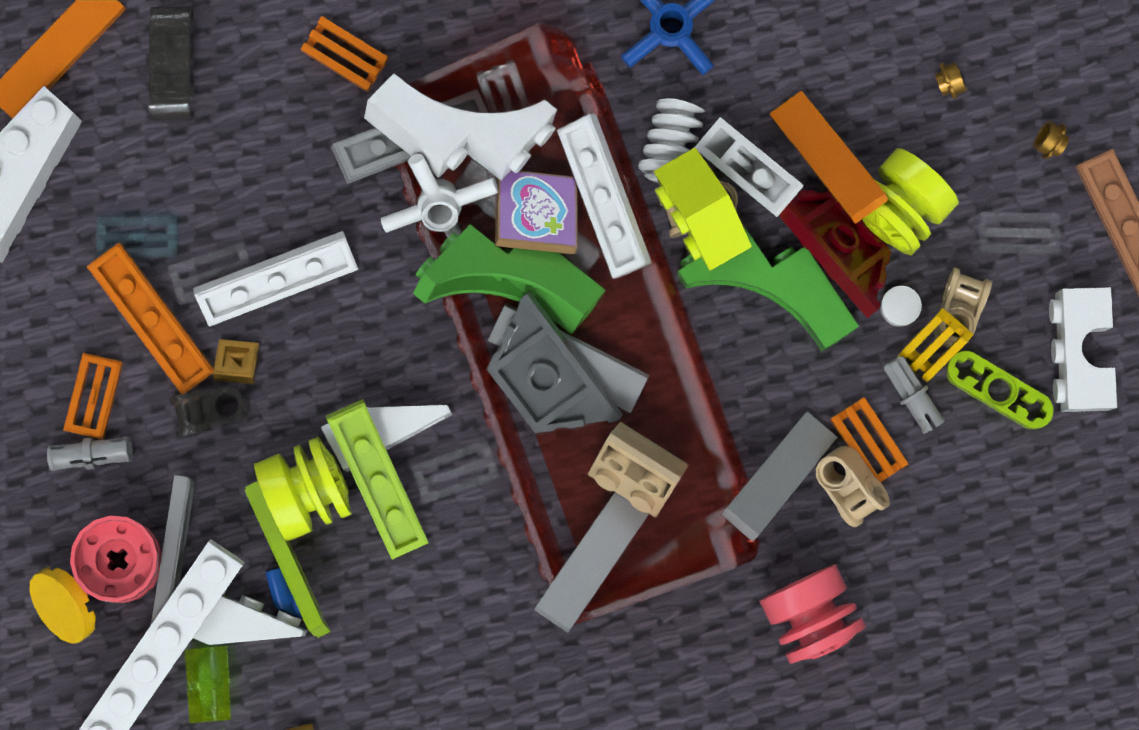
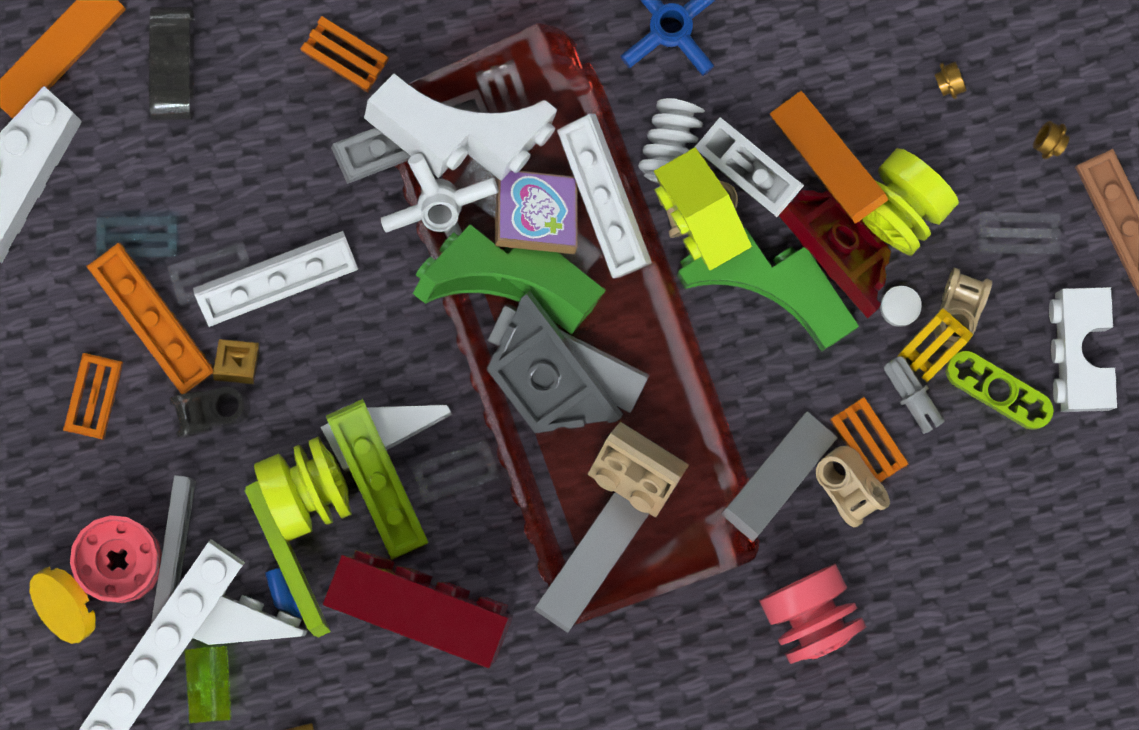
(90, 453): light grey pin -> none
(414, 608): none -> dark red brick

